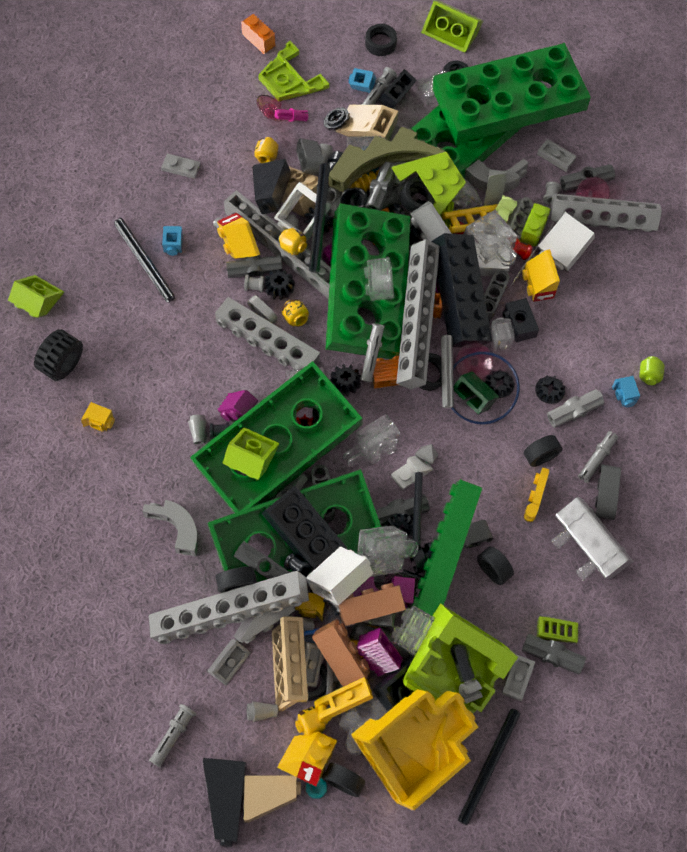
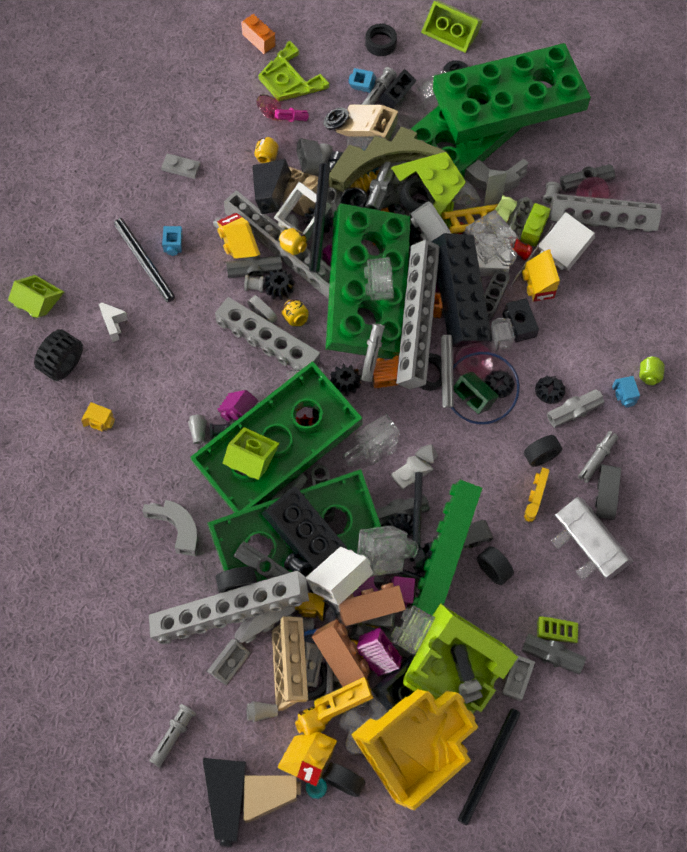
(112, 317): none -> white slope
(556, 155): light grey plate -> none

